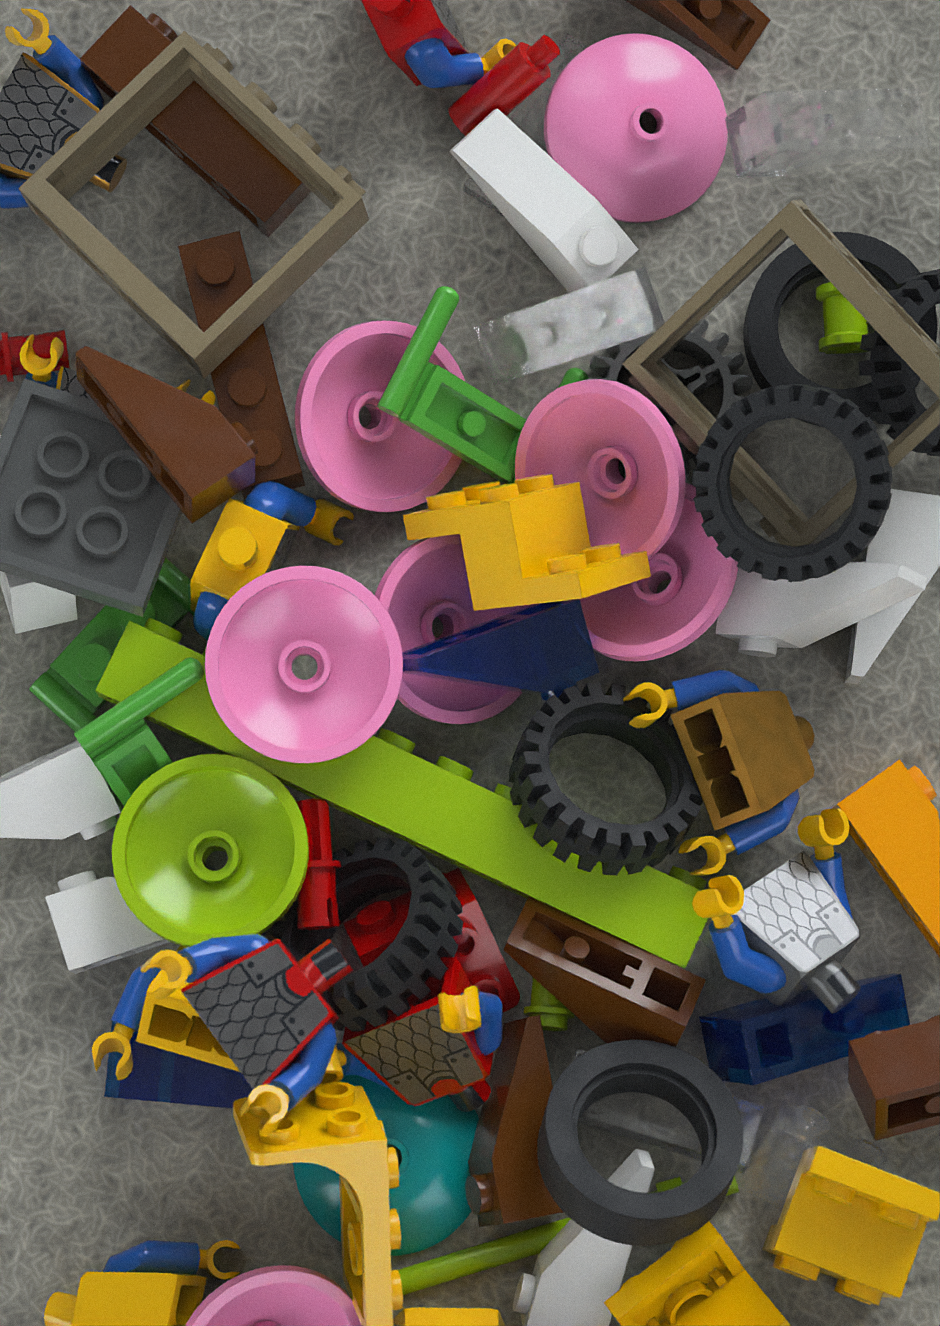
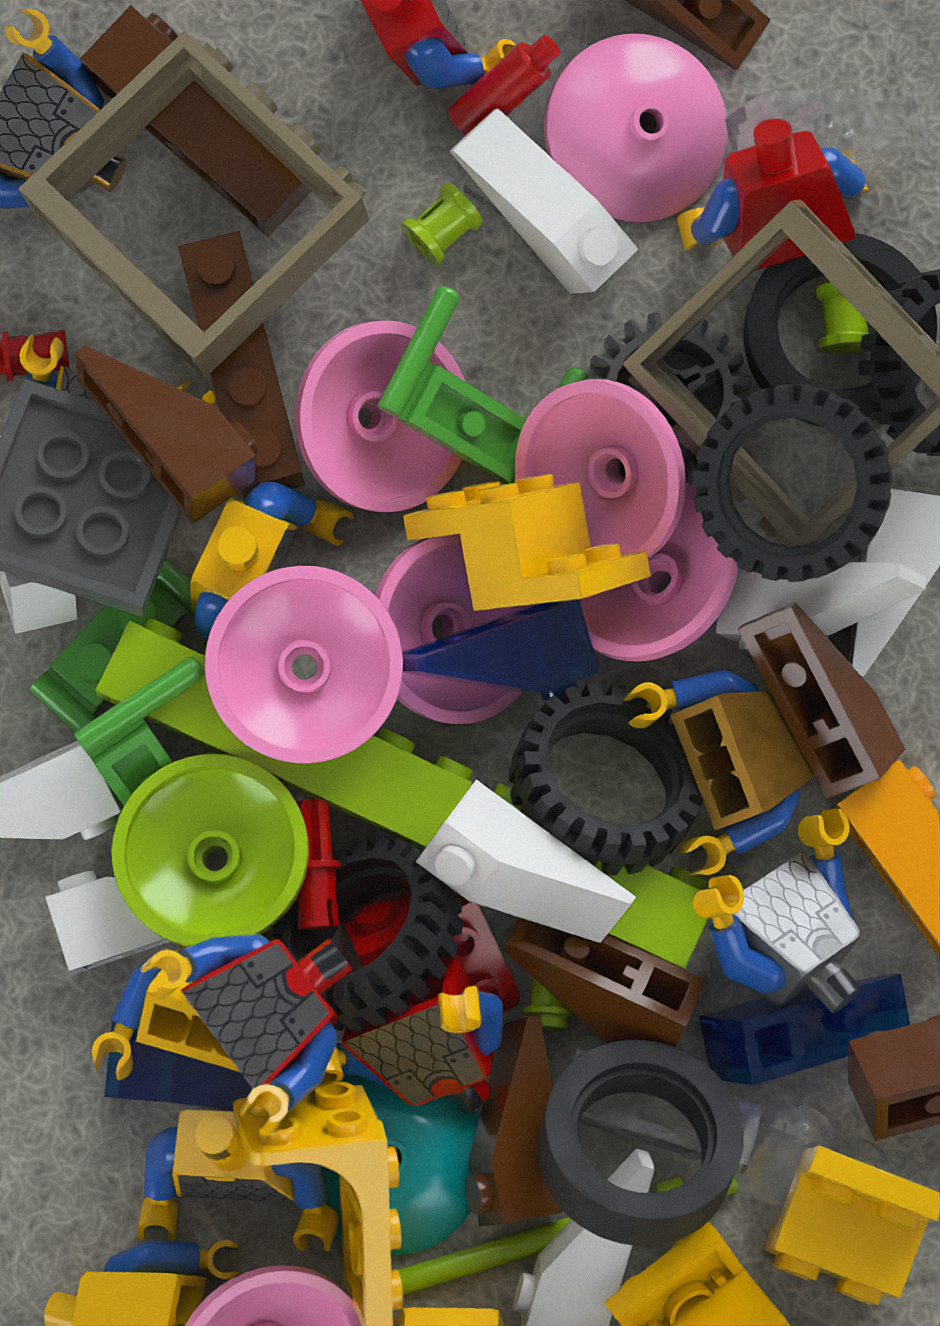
(210, 1161): none -> torso
(442, 223): none -> lime bush
(519, 868): none -> white slope
(570, 326): clear plate -> none
(764, 180): none -> red torso
(822, 701): none -> reddish brown slope

